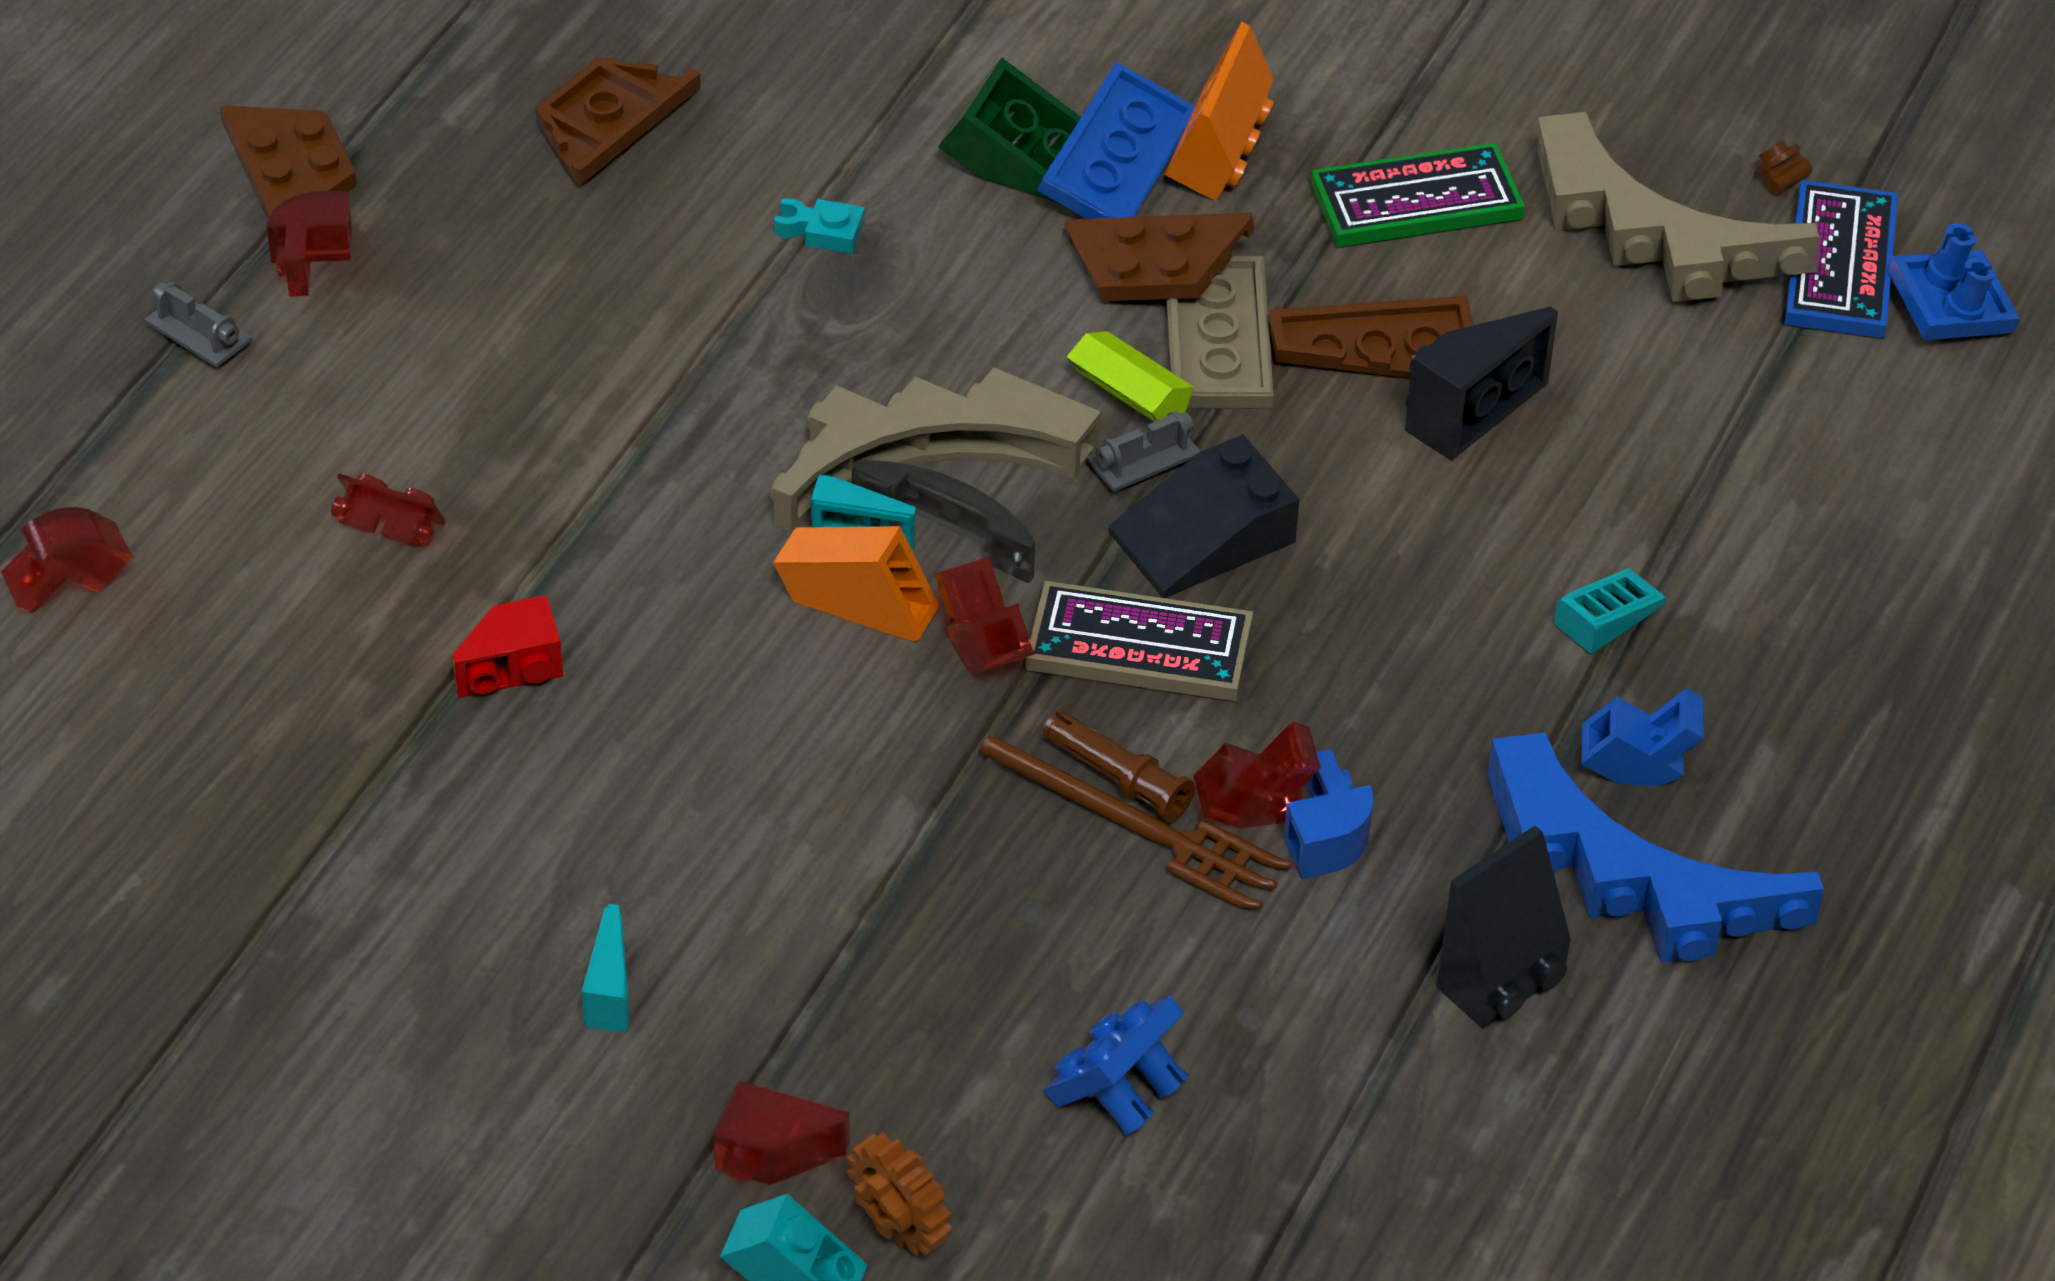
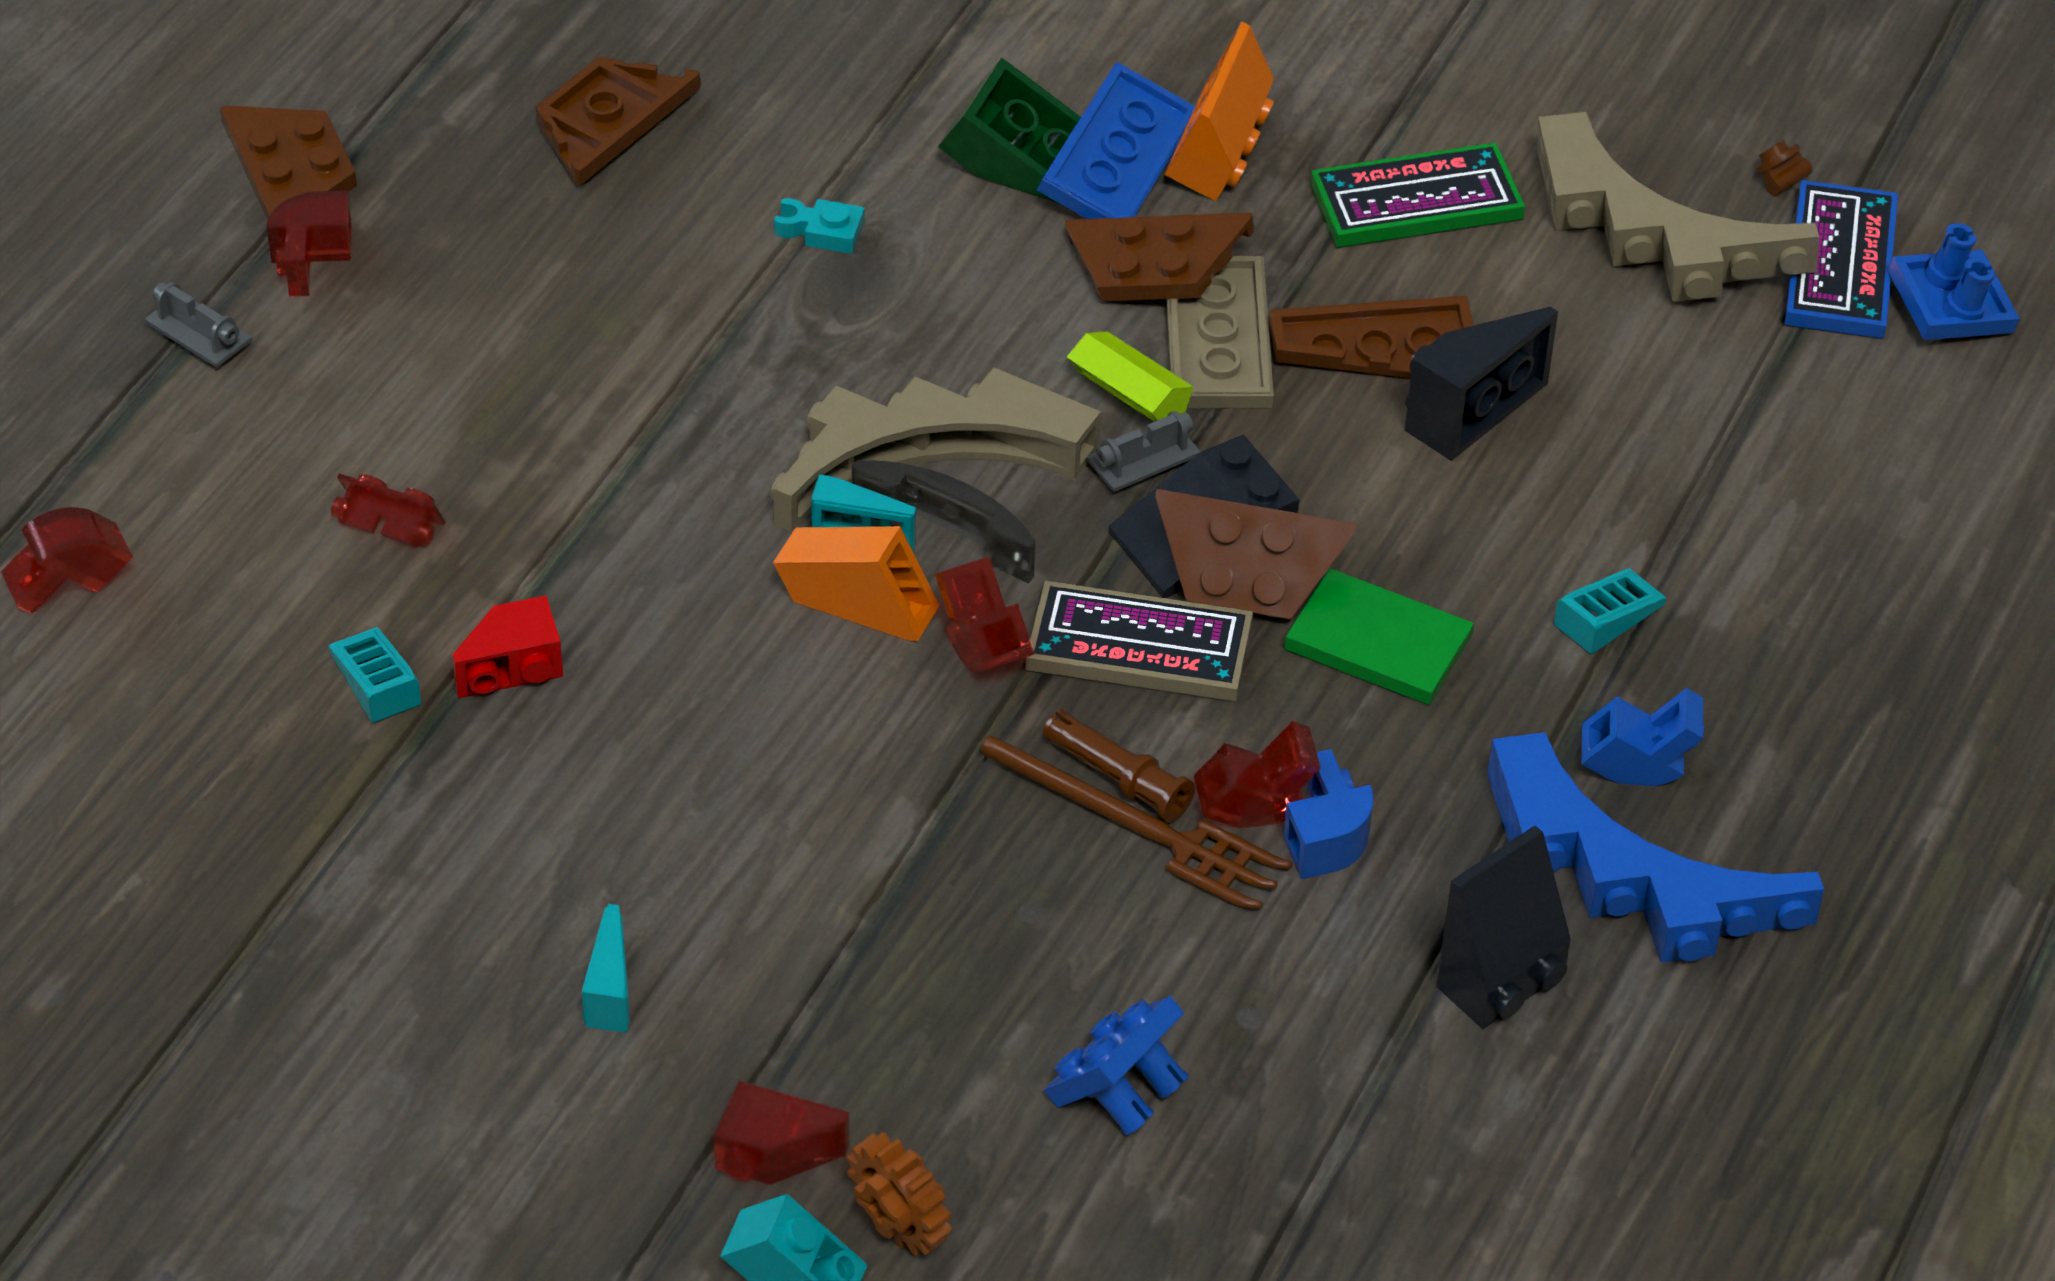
(384, 698): none -> teal slope
(1248, 553): none -> reddish brown wing
(1379, 636): none -> green tile

